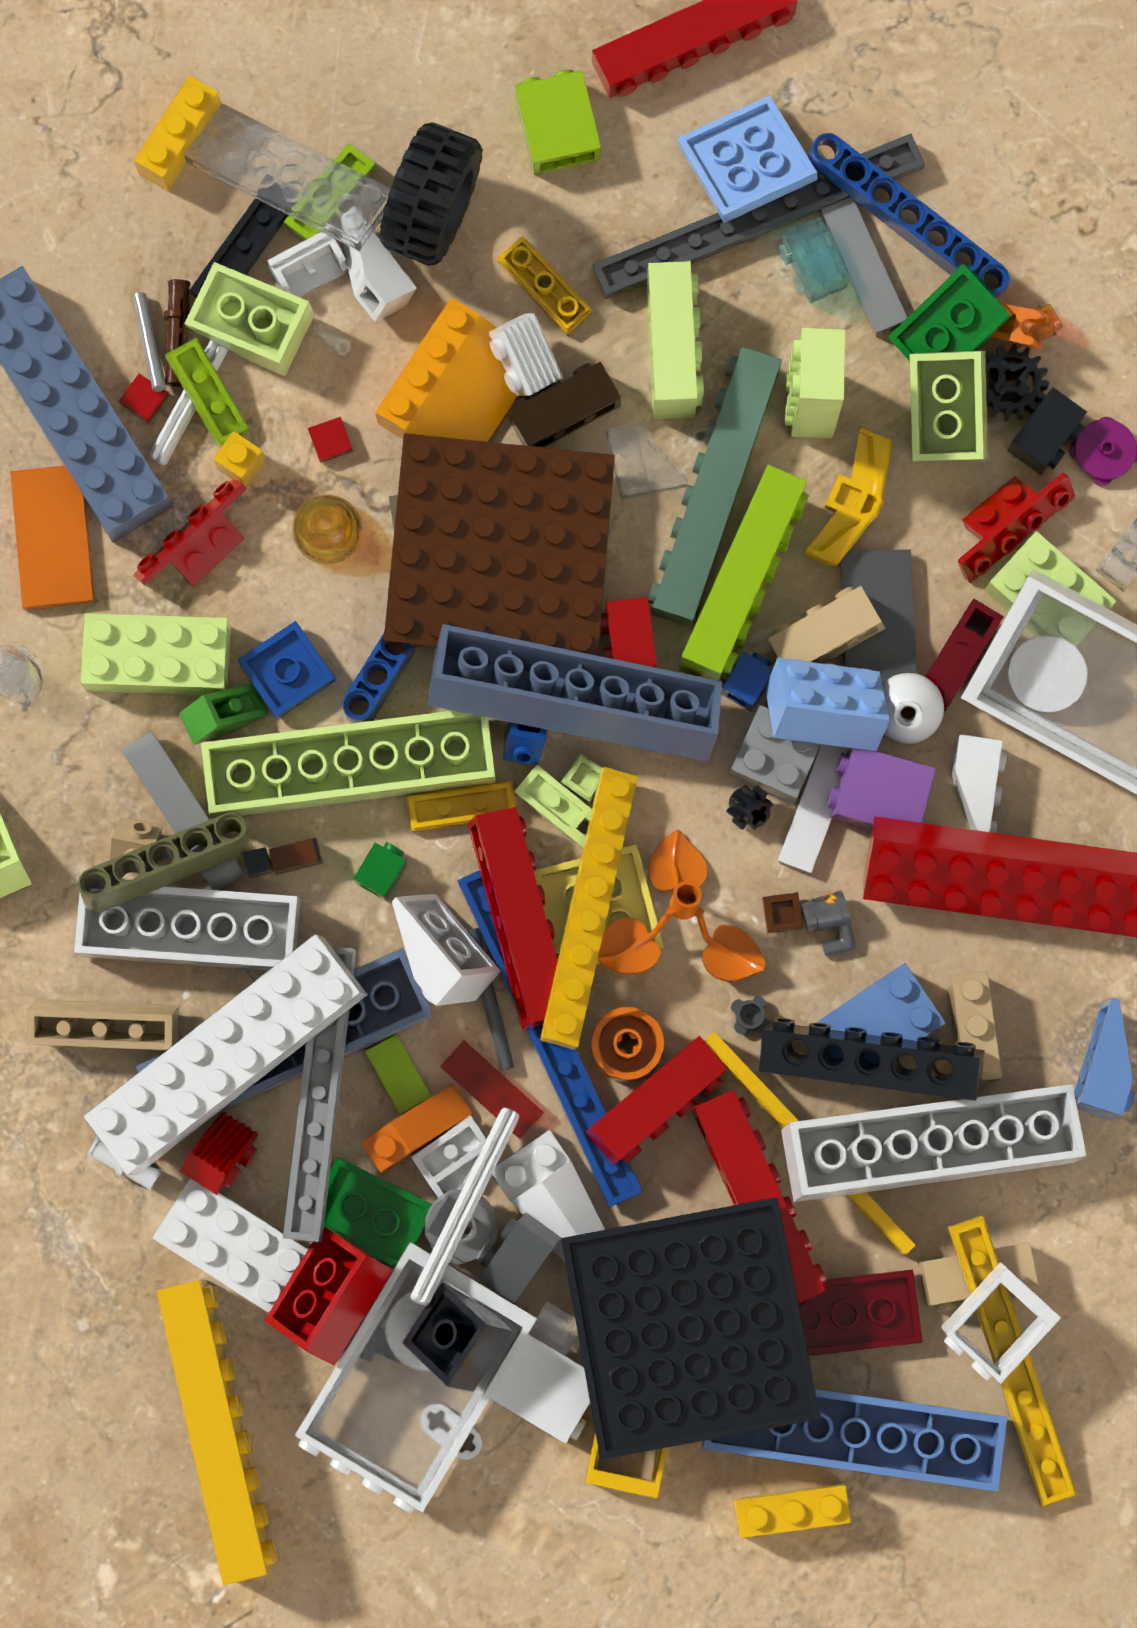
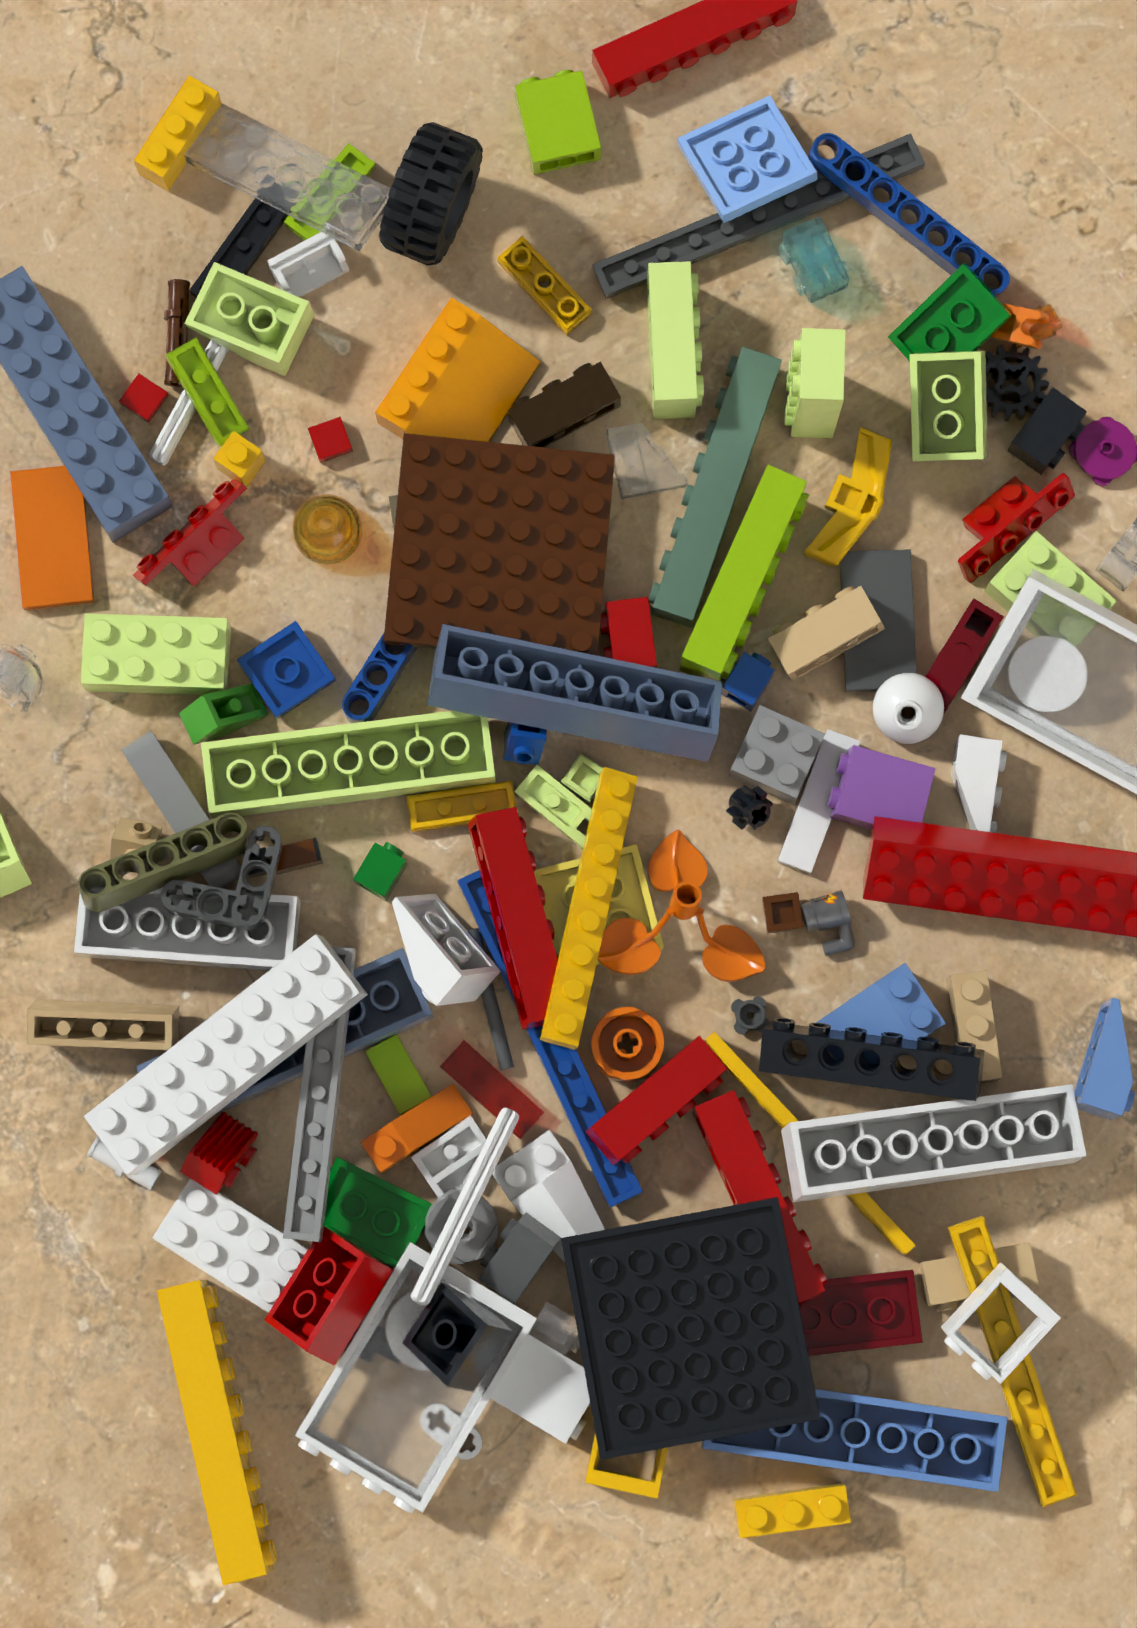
(149, 342): light grey bar -> none
(232, 900): none -> dark grey beam
(378, 279): white slope -> none
(524, 355): white brick -> none
(827, 704): light blue brick -> none
(863, 265): light grey tile -> none

